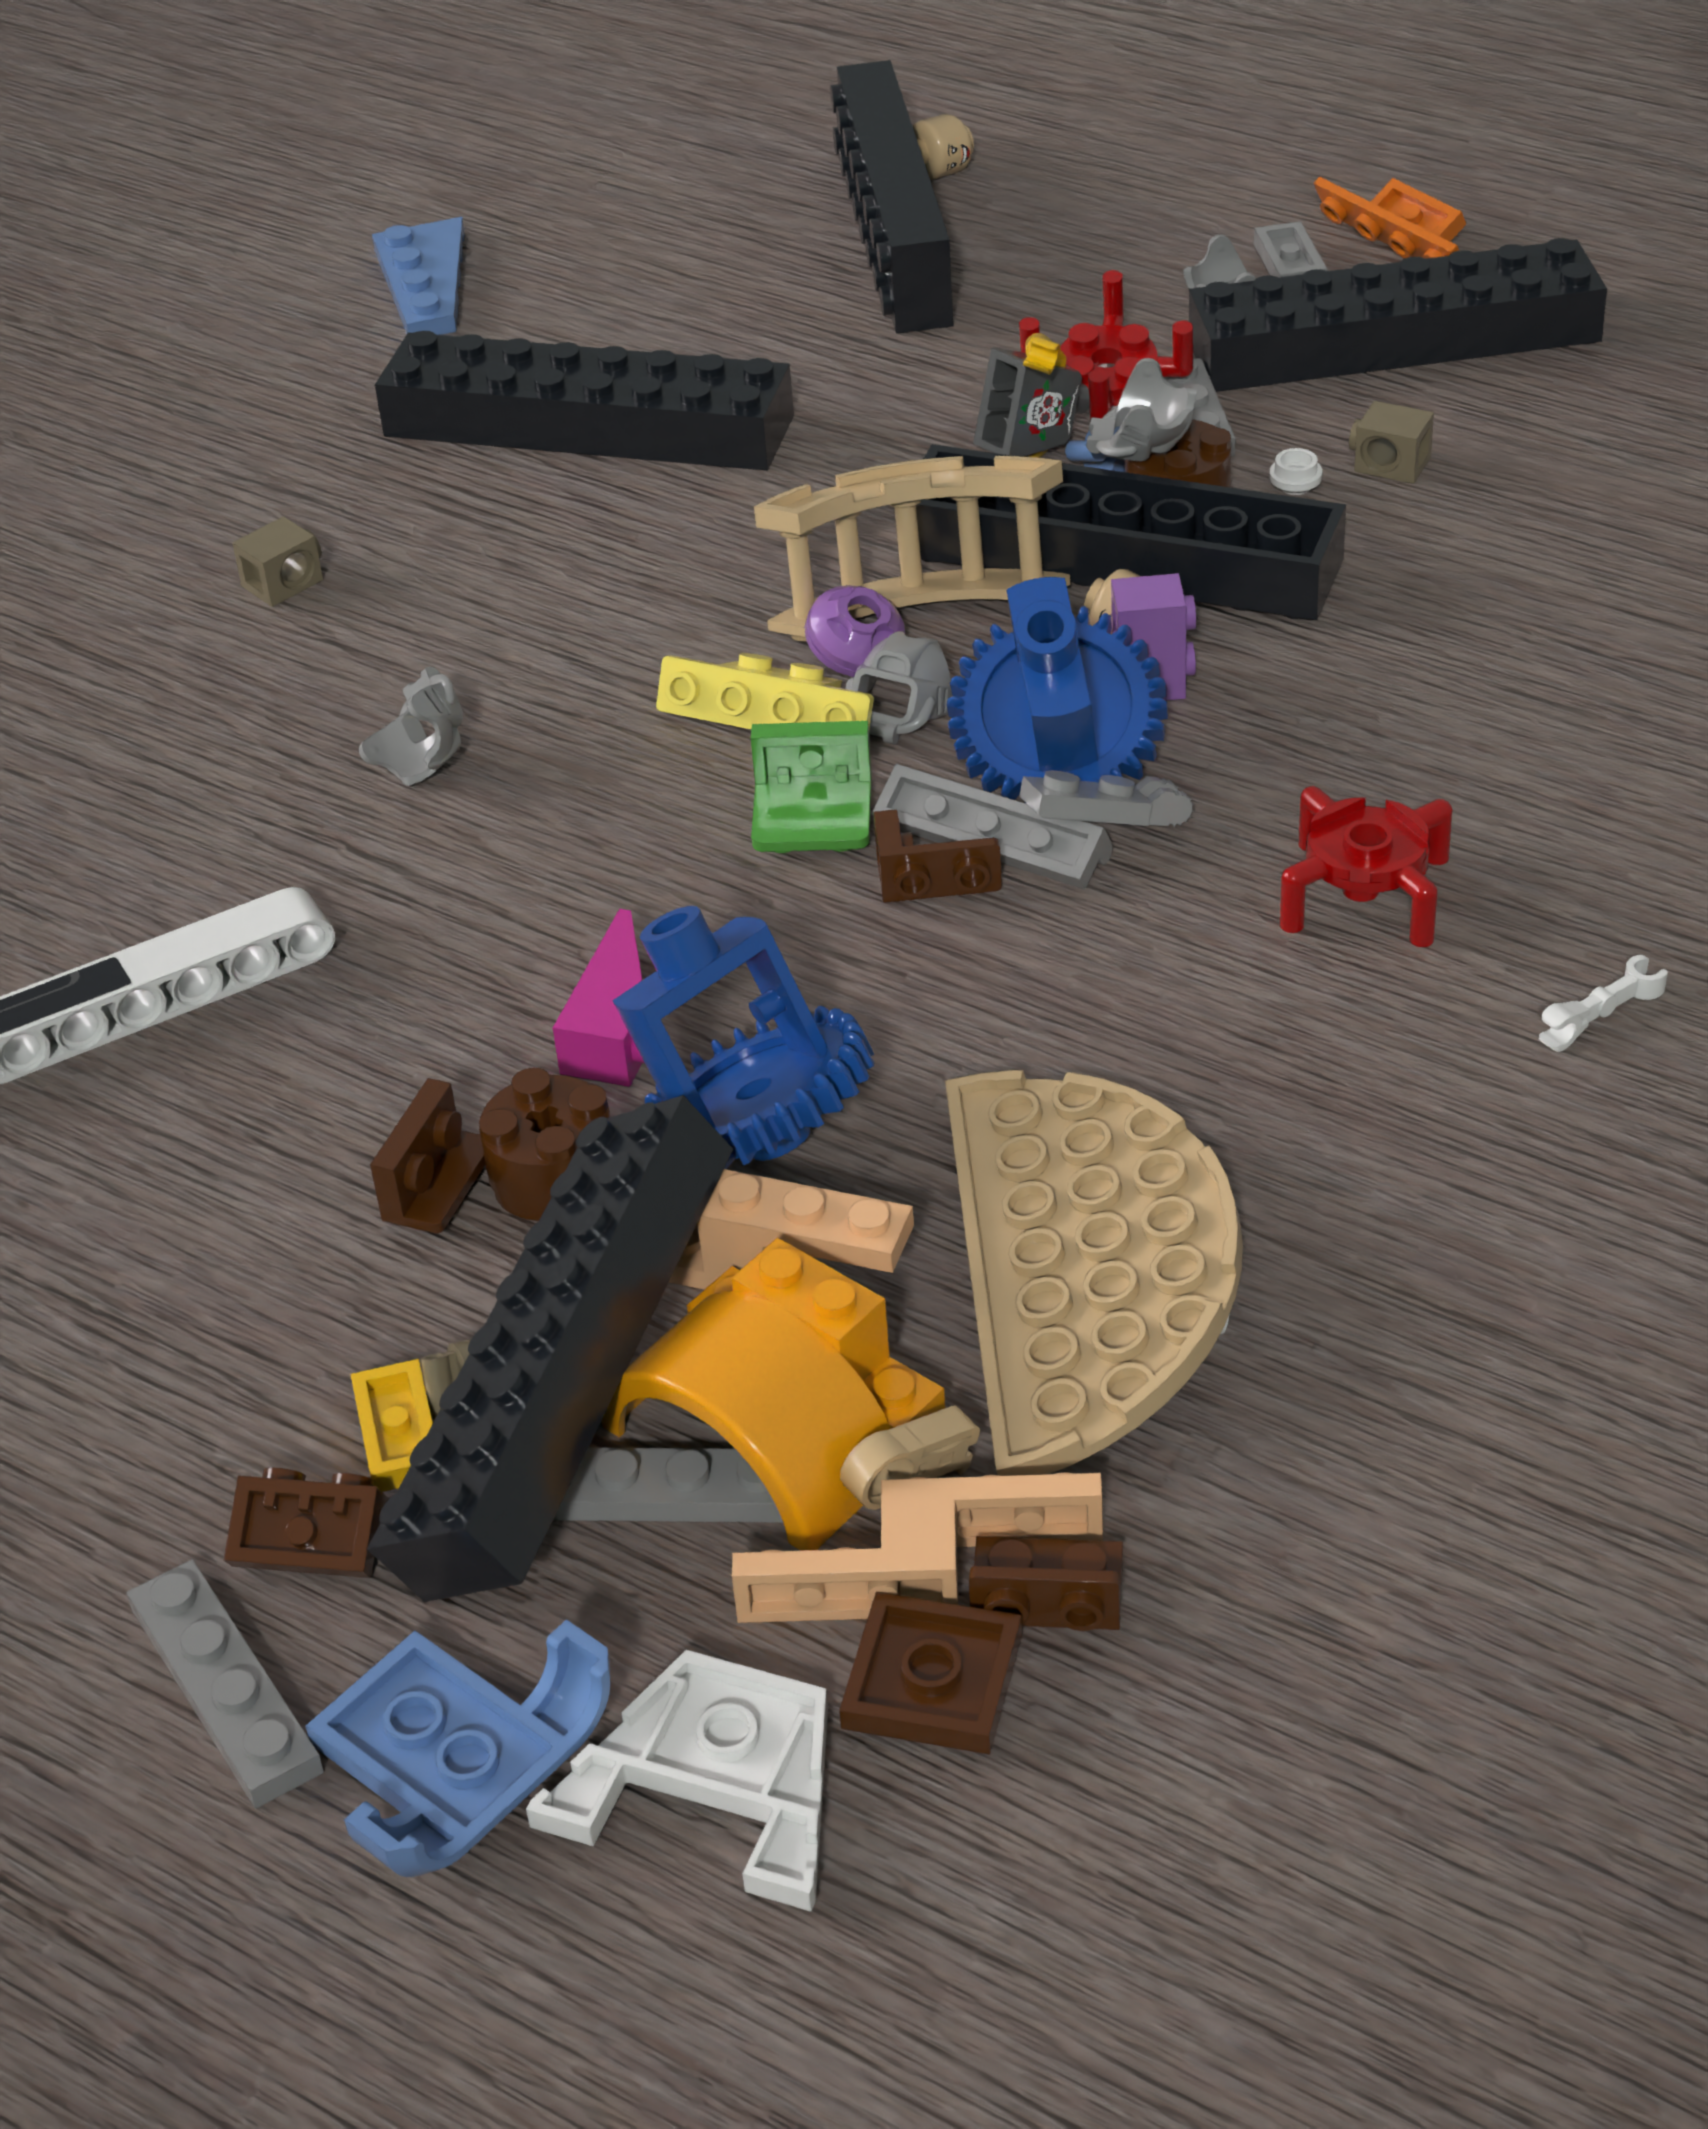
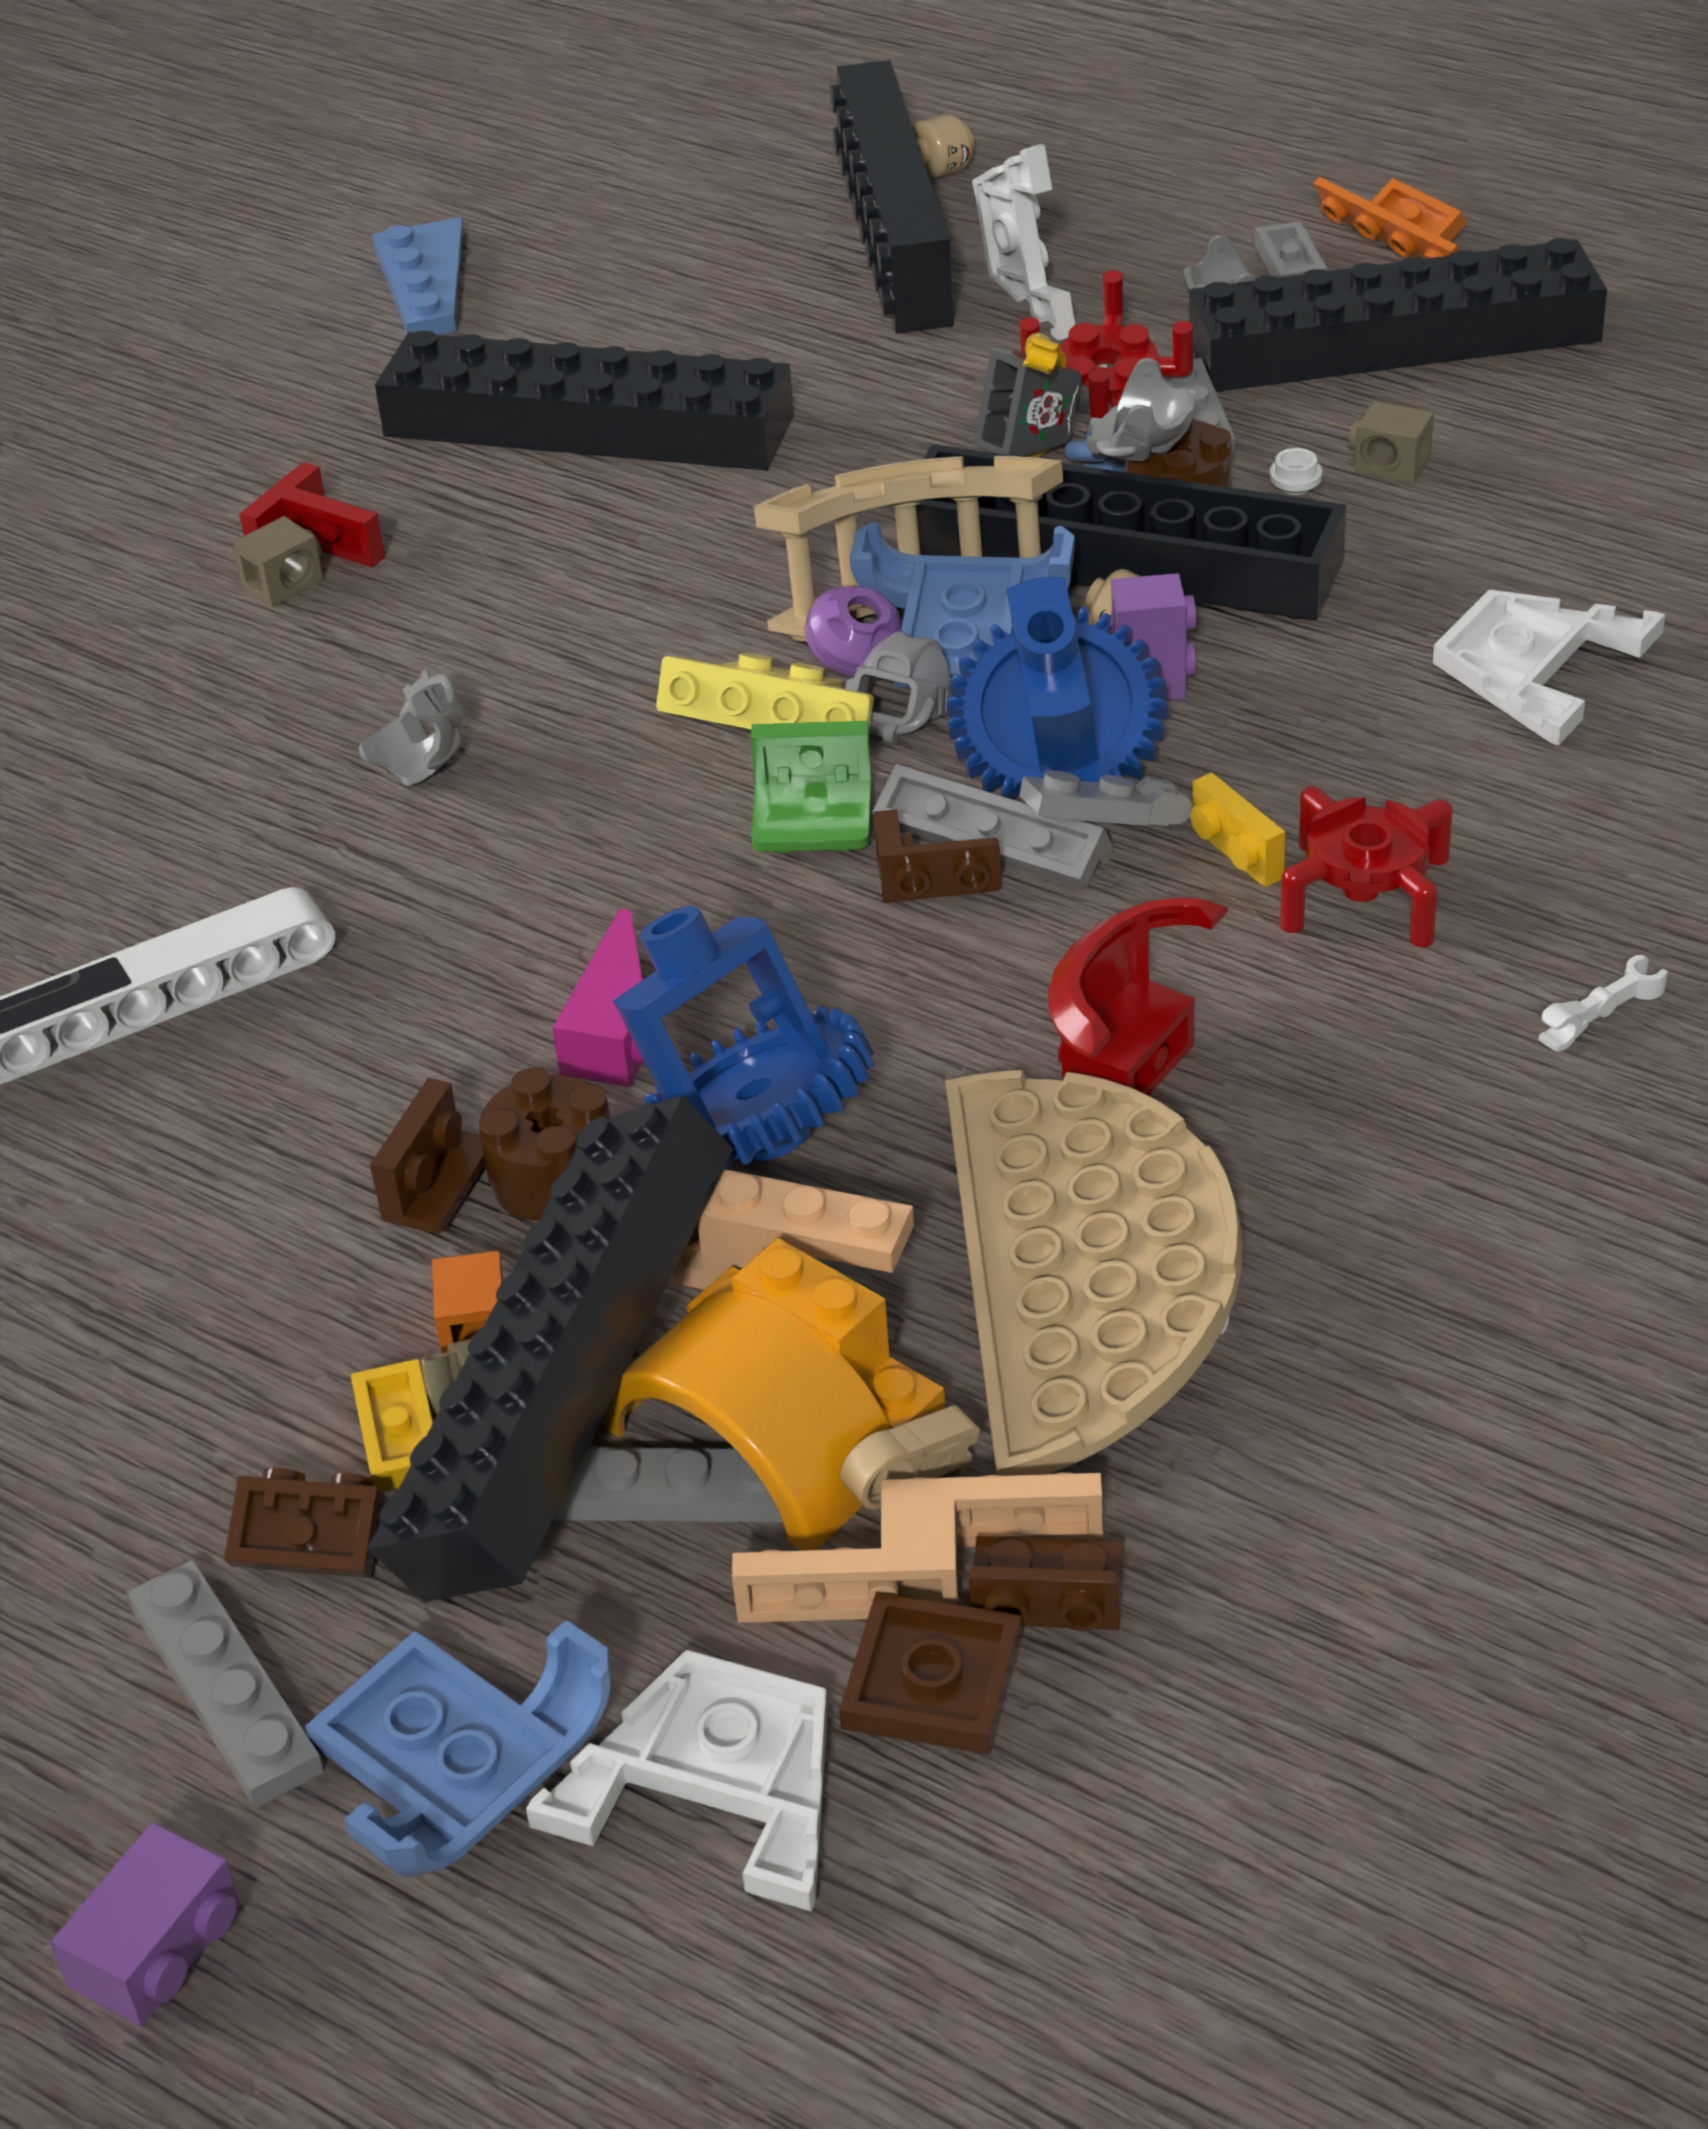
(146, 1924): none -> medium lavender brick
(338, 526): none -> red bracket
(464, 1294): none -> orange brick
(952, 595): none -> medium blue piece
(1011, 237): none -> white wing
(1108, 1009): none -> red piece
(1238, 829): none -> yellow plate
(1519, 640): none -> white wing

